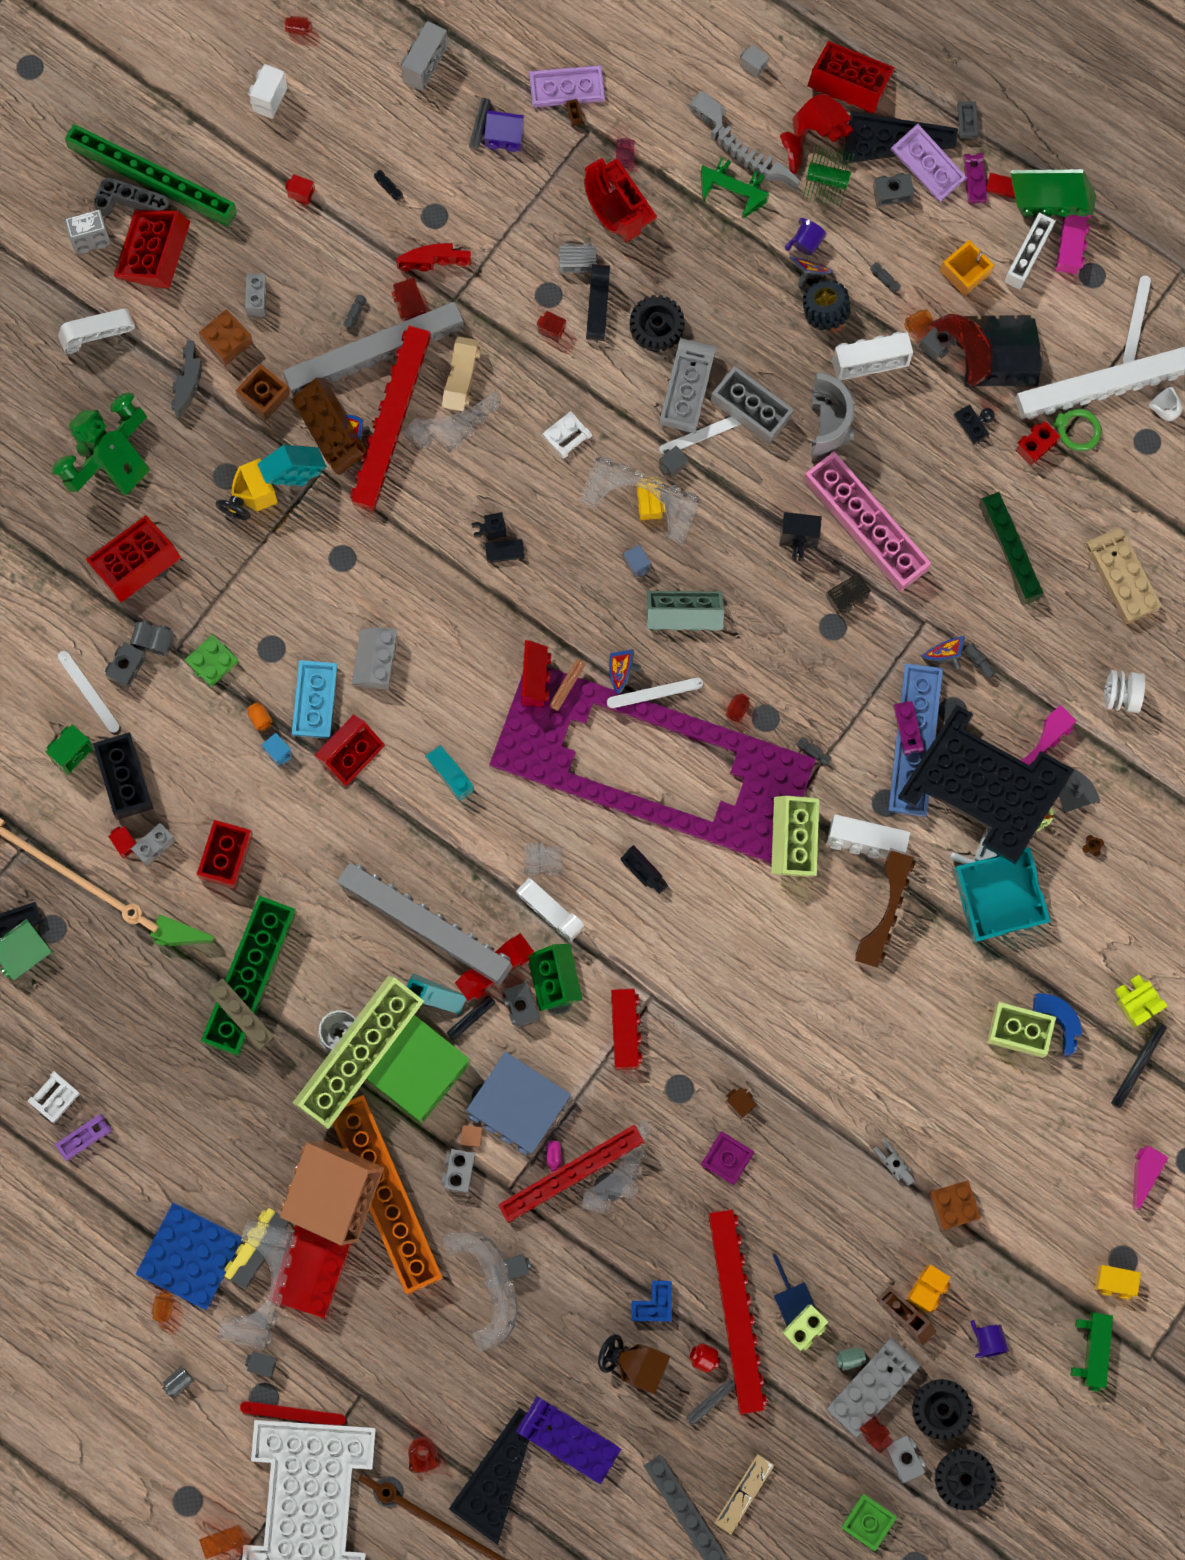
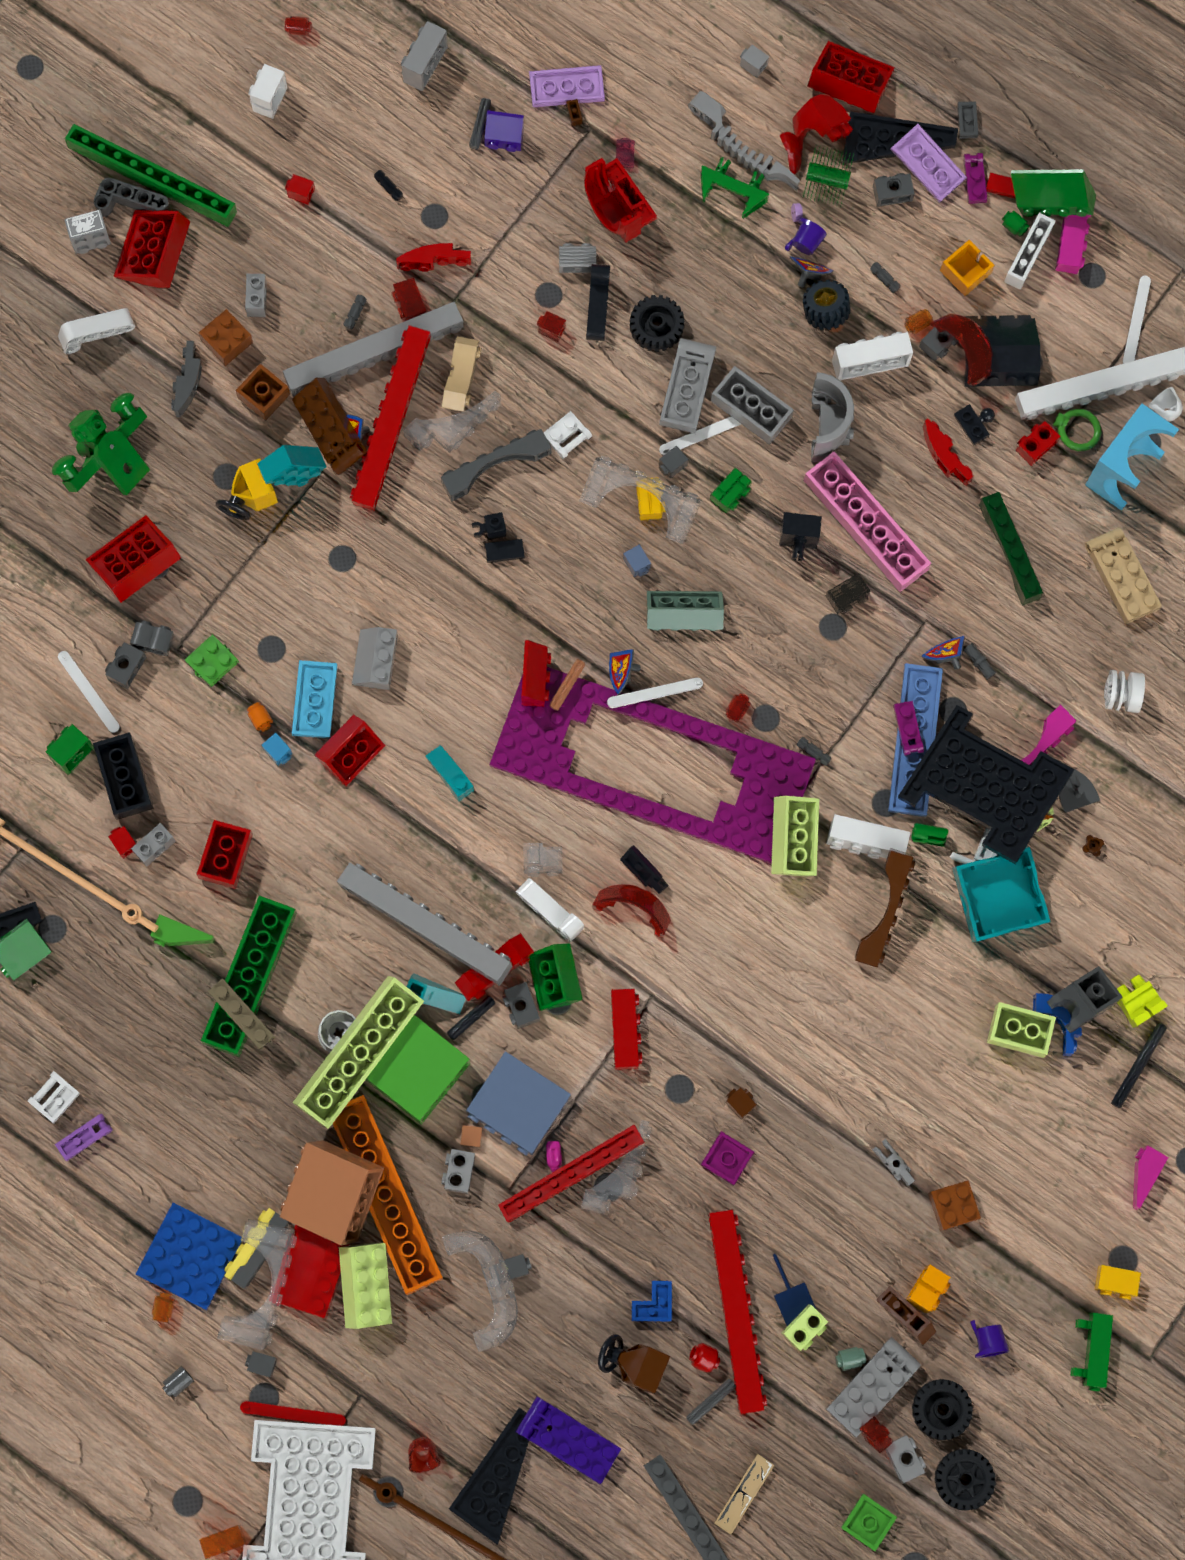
(365, 1285): none -> yellowish green brick
(531, 448): none -> dark grey arch
(639, 898): none -> clear red windscreen
(731, 490): none -> green brick
(796, 212): none -> lavender tile
(929, 834): none -> green arm
(940, 449): none -> red slope
(1015, 223): none -> green brick
(1086, 998): none -> dark grey brick
(1130, 441): none -> medium azure piece

